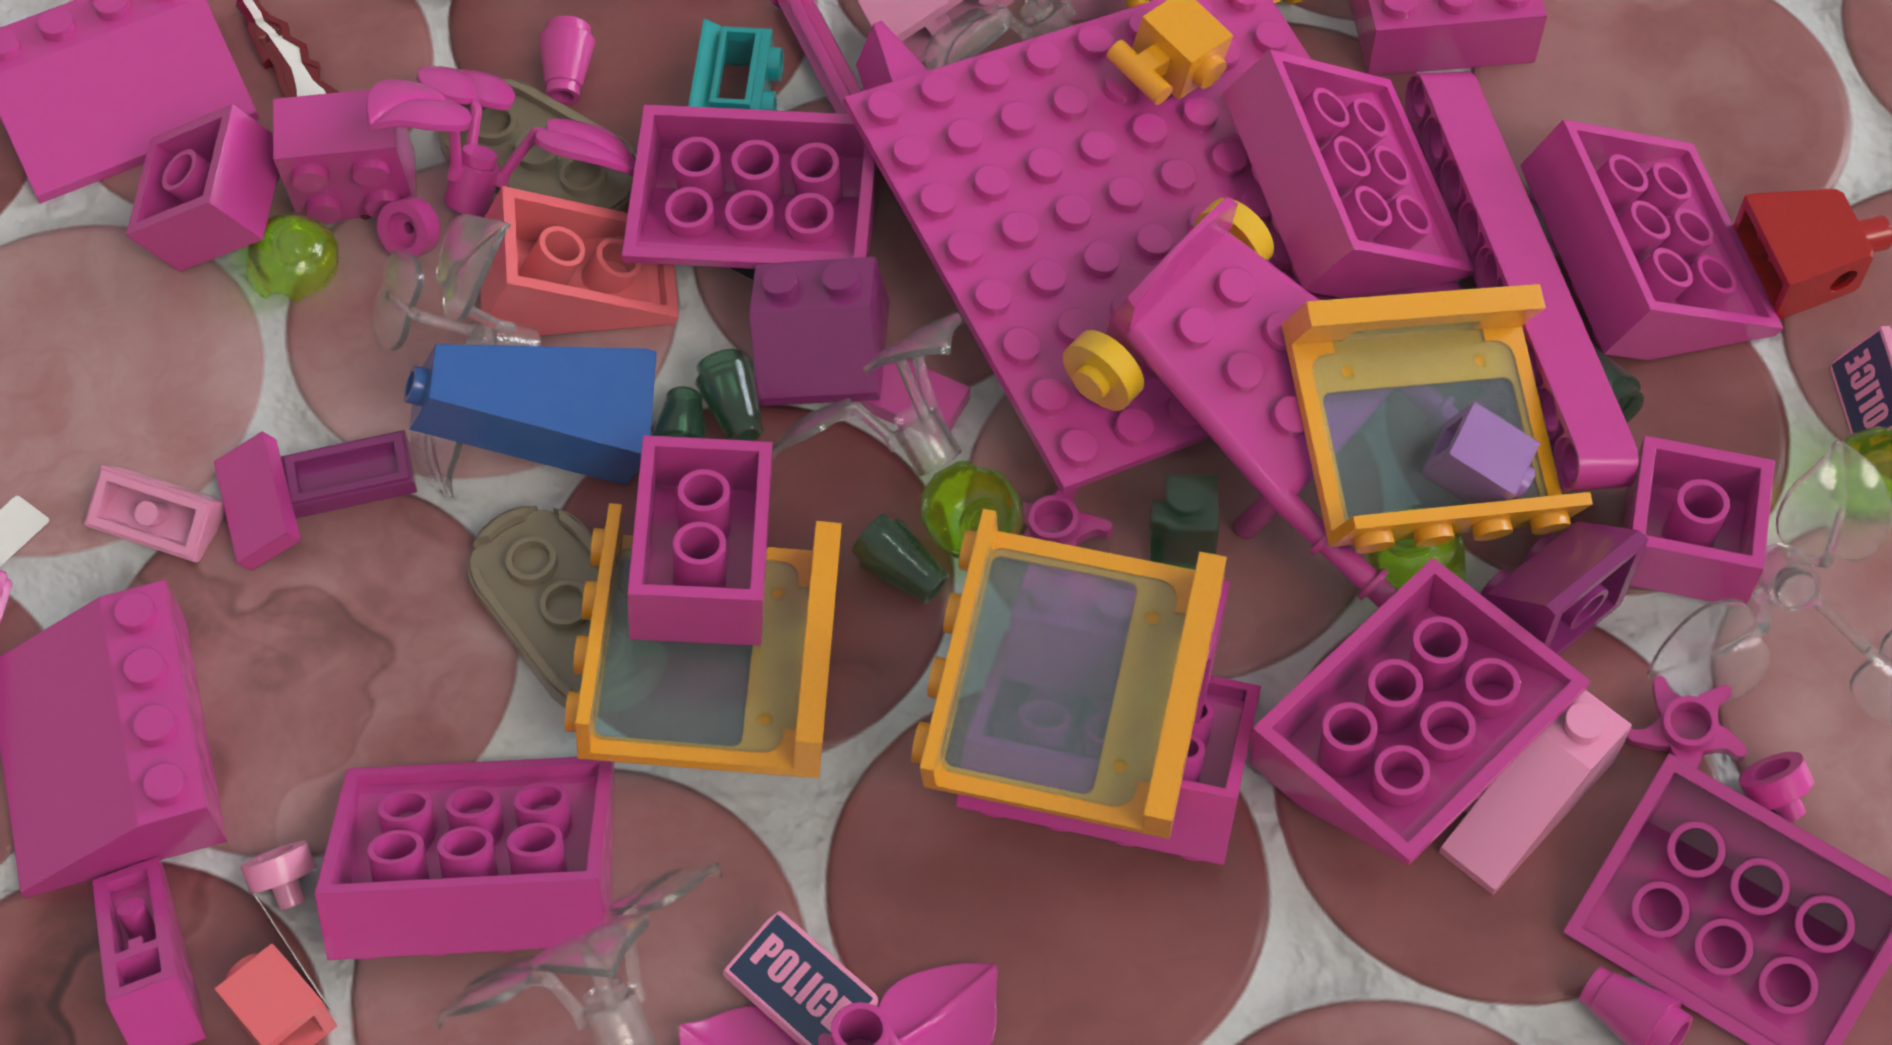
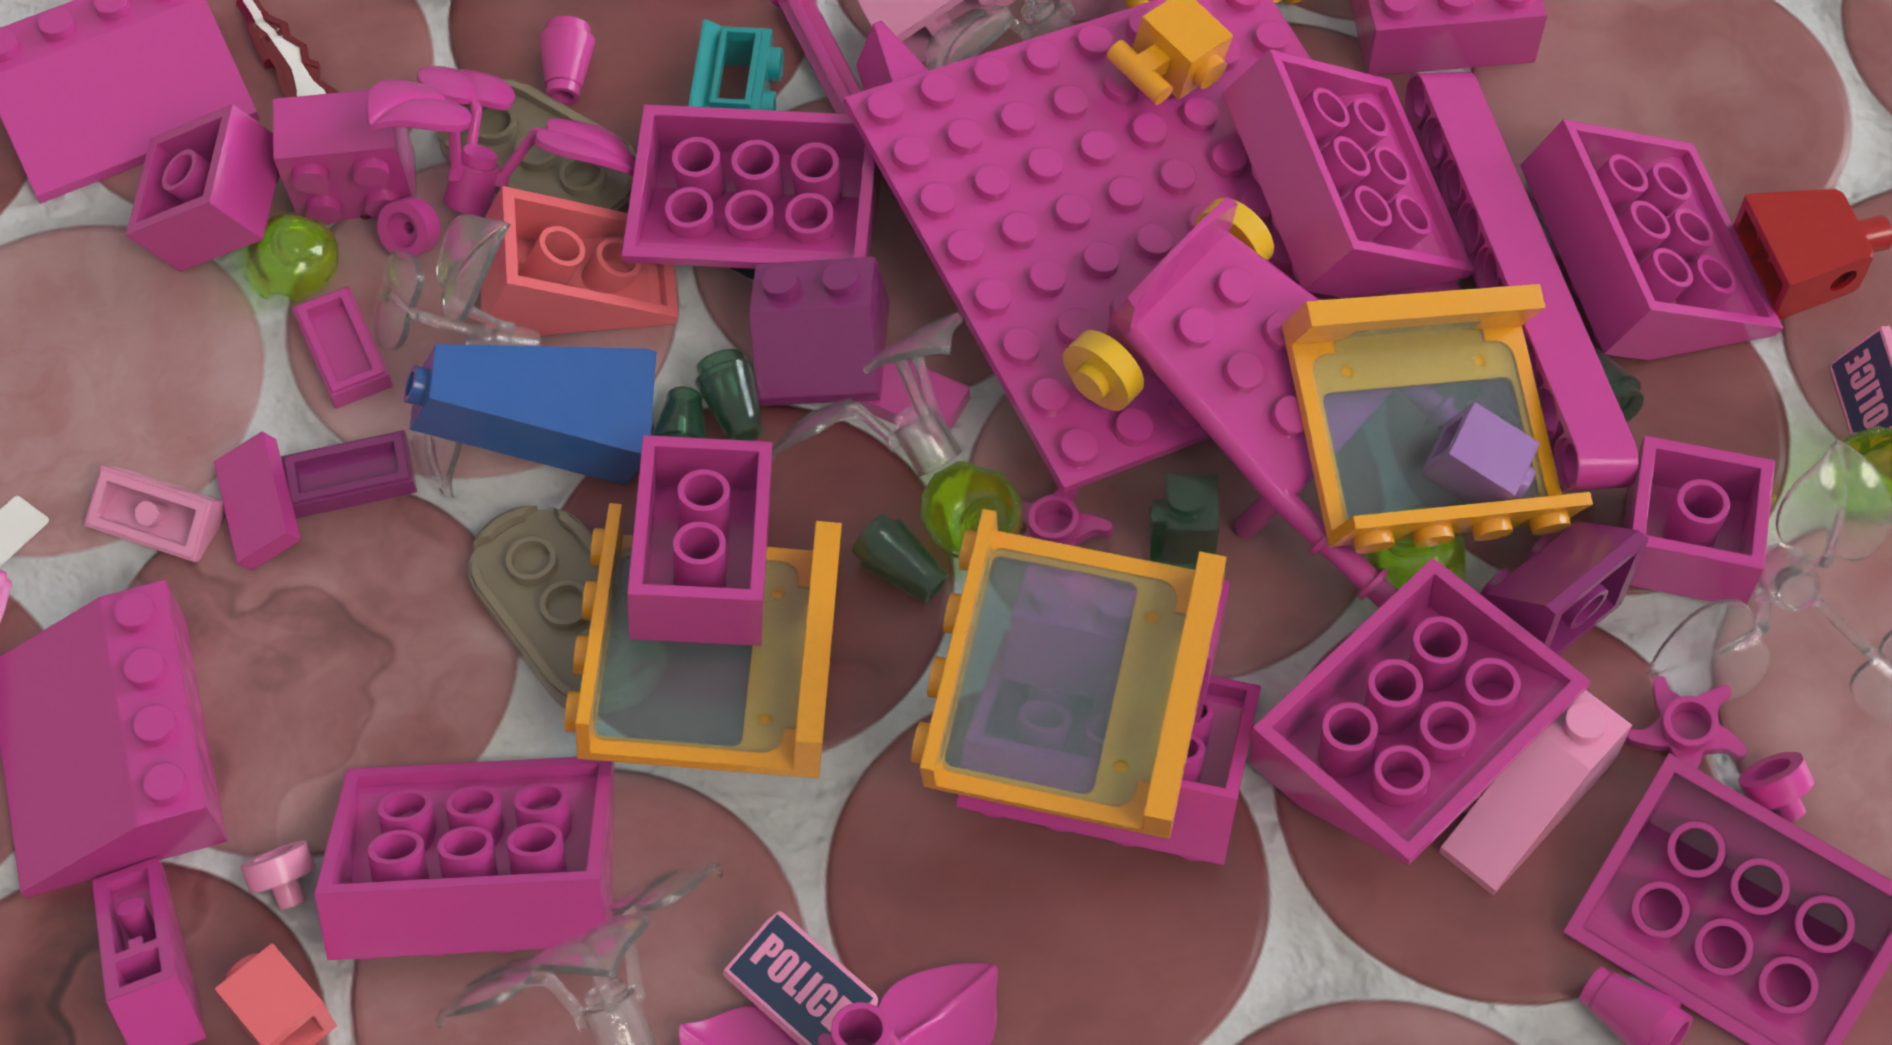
(292, 951): white sticker -> none
(342, 347): none -> dark pink tile

